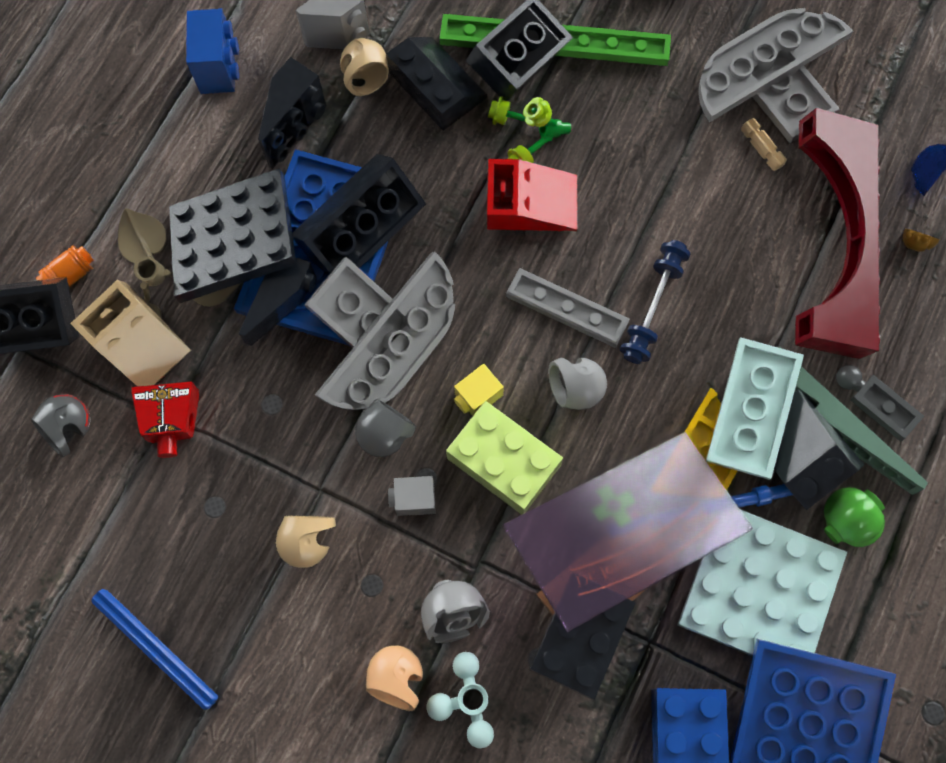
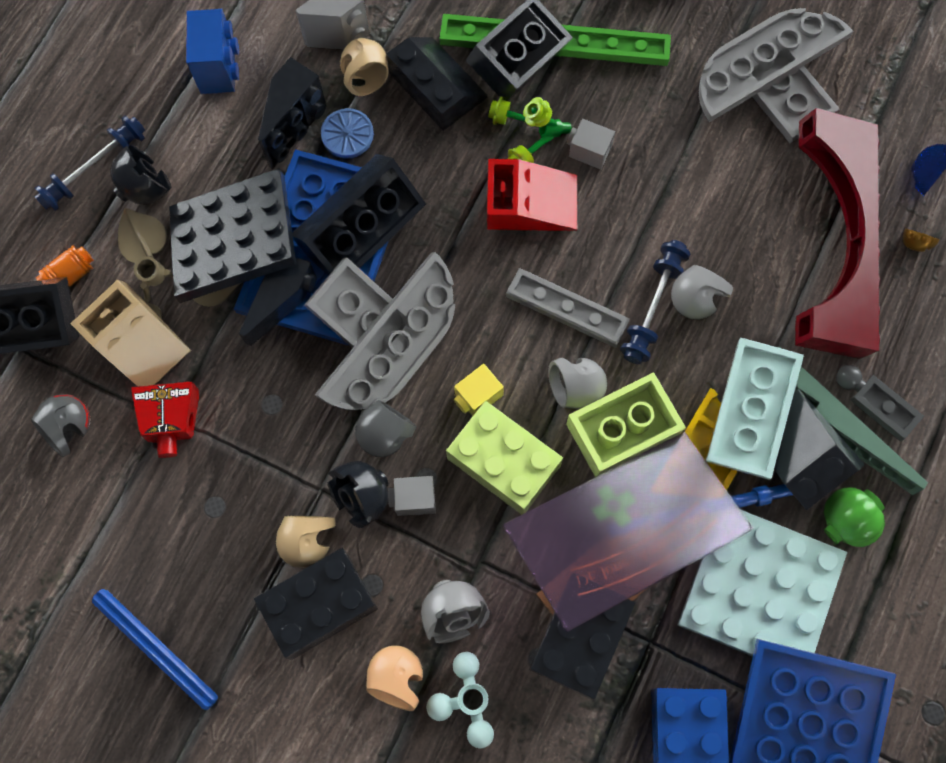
(57, 189): none -> dark blue axle
(137, 178): none -> black cylinder
(315, 604): none -> black brick
(347, 133): none -> medium blue wheel
(360, 491): none -> black cylinder
(590, 143): none -> light grey brick
(624, 424): none -> yellowish green brick
(694, 292): none -> light grey helmet
(763, 144): tan axle -> none

